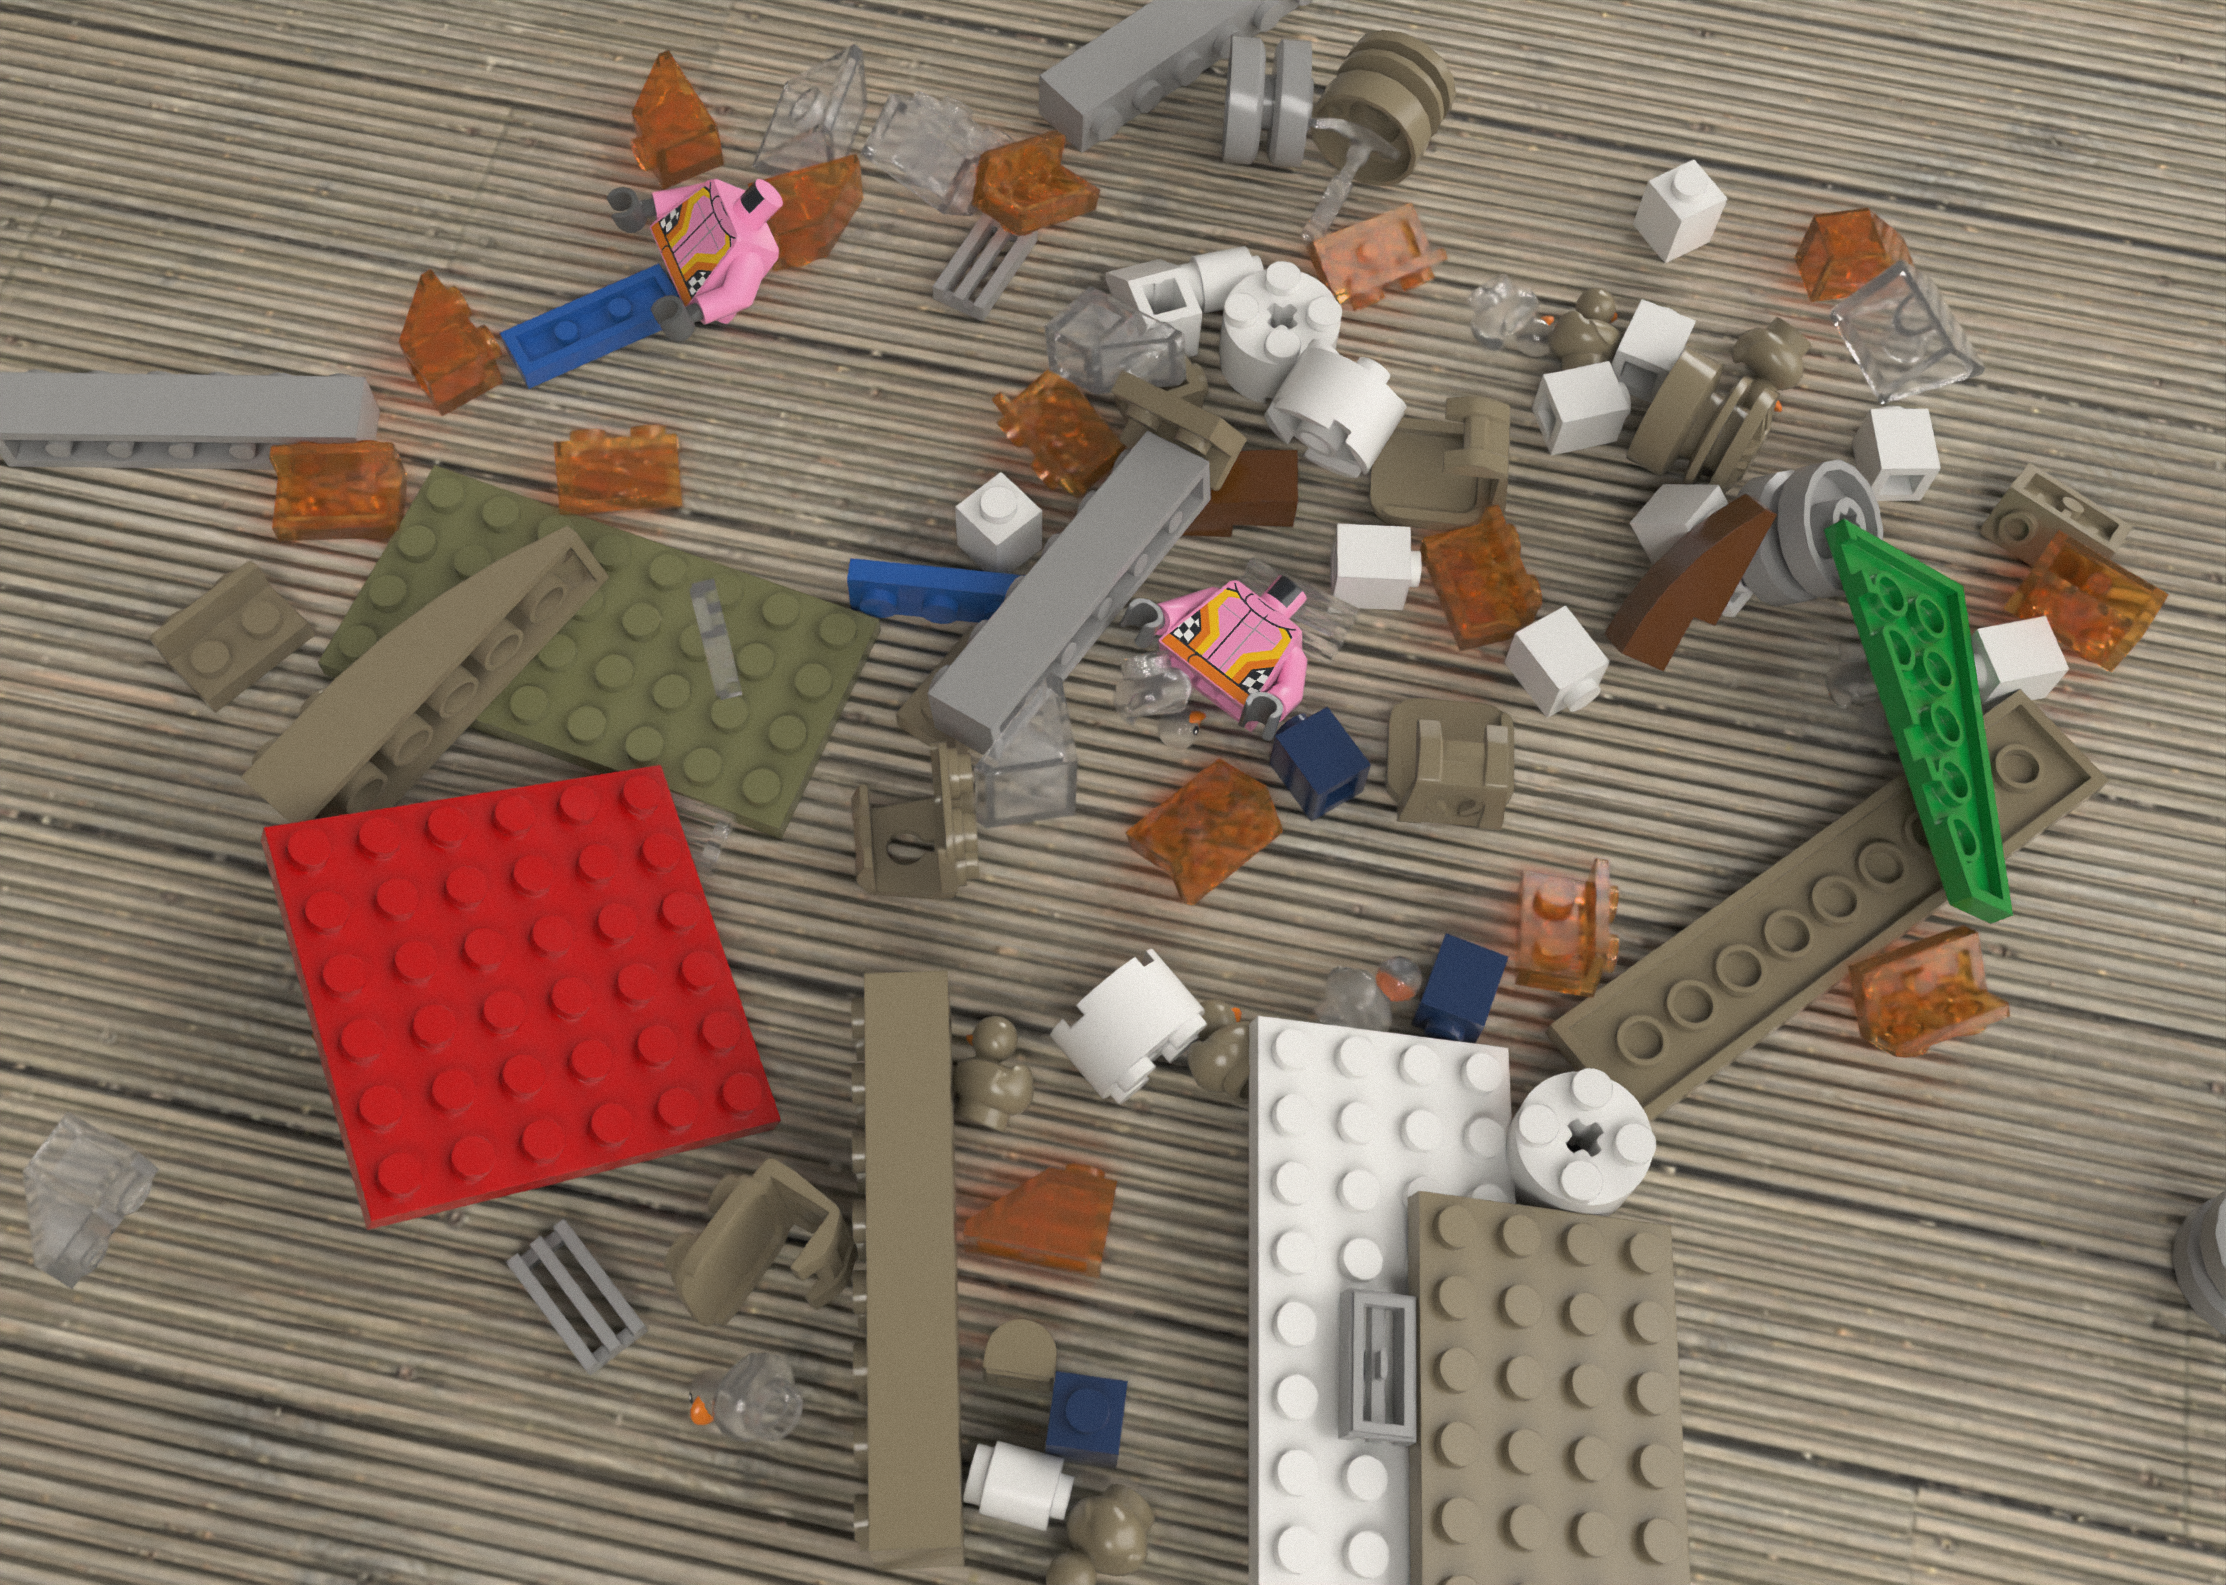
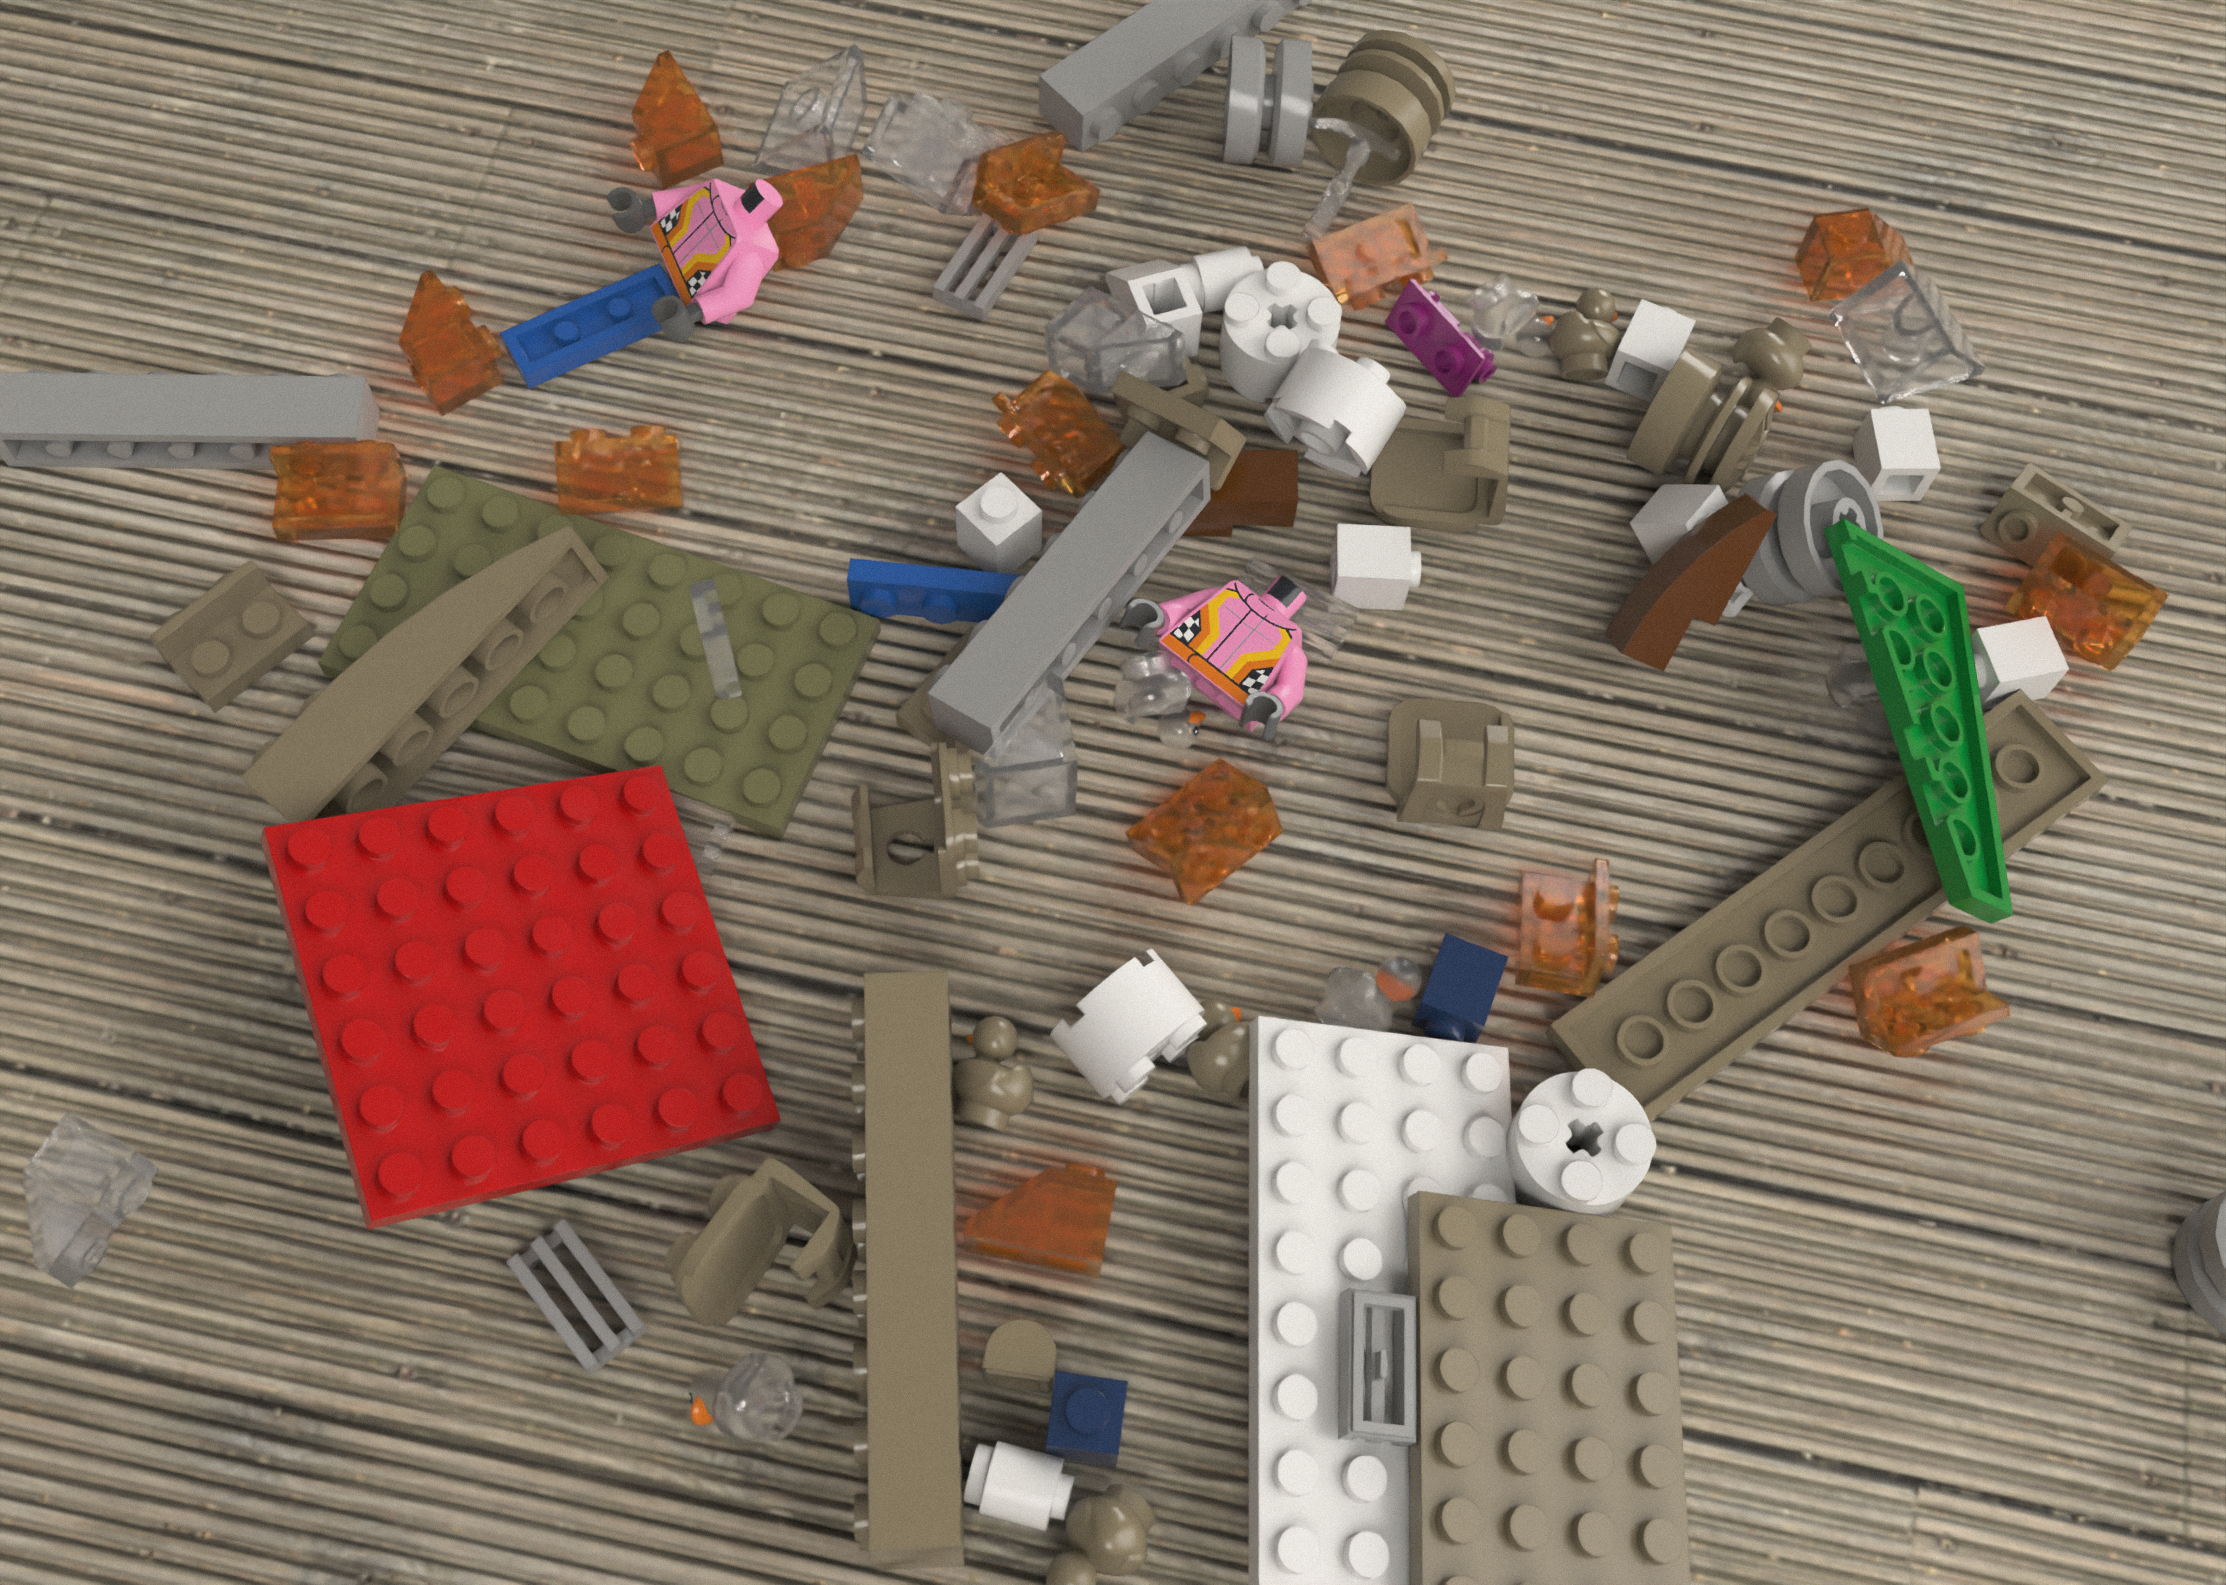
(1318, 762): dark blue brick -> none
(1438, 341): none -> magenta hinge
(1482, 581): clear orange bracket -> none
(1557, 662): white brick -> none
(1581, 407): white brick -> none
(1679, 211): white brick -> none

